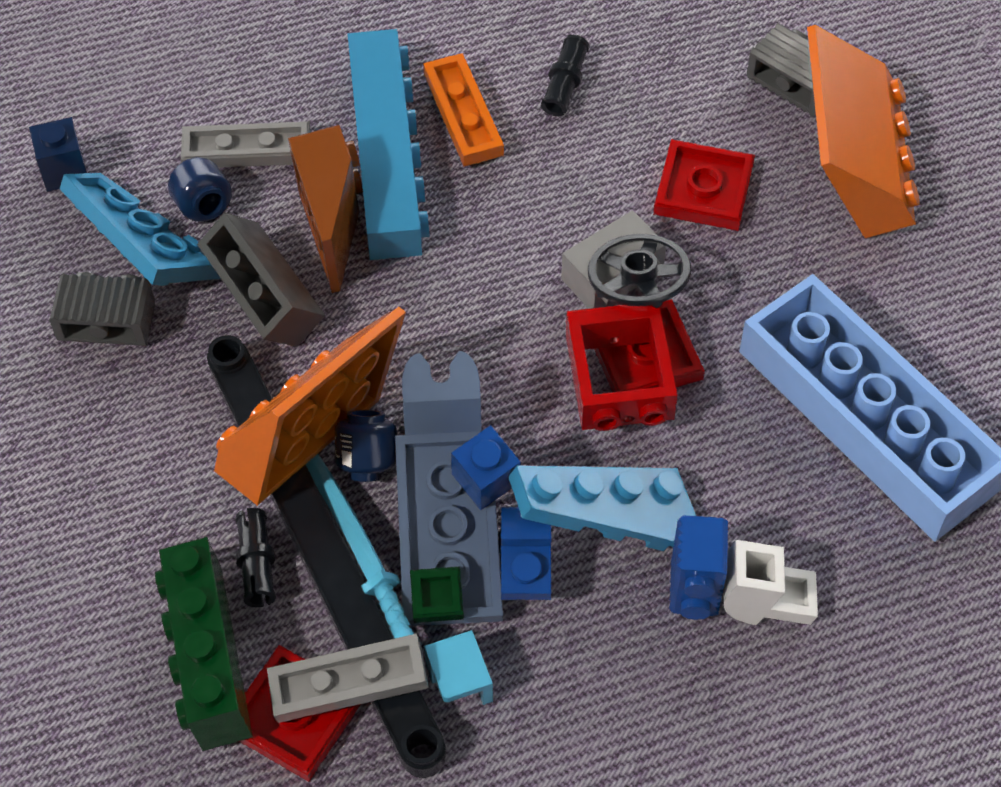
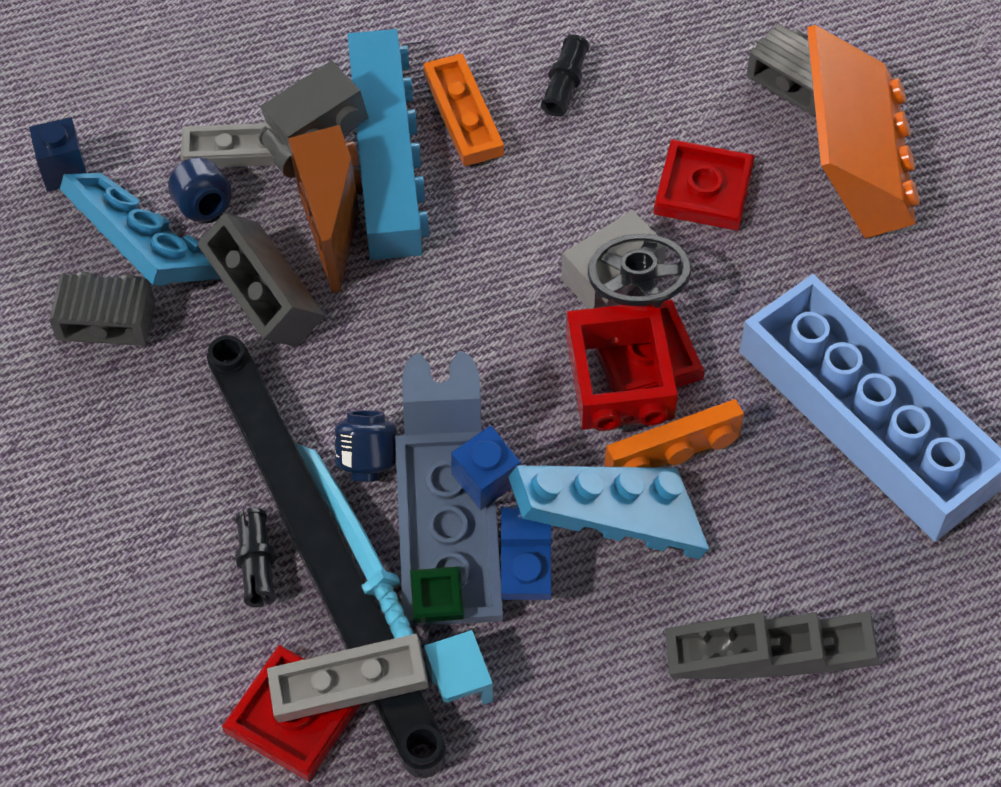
(204, 645): dark green brick -> none
(304, 414): orange slope -> none
(310, 105): none -> dark grey hinge
(679, 439): none -> orange plate
(698, 566): blue brick -> none
(763, 588): white brick -> none
(771, 648): none -> dark grey slope

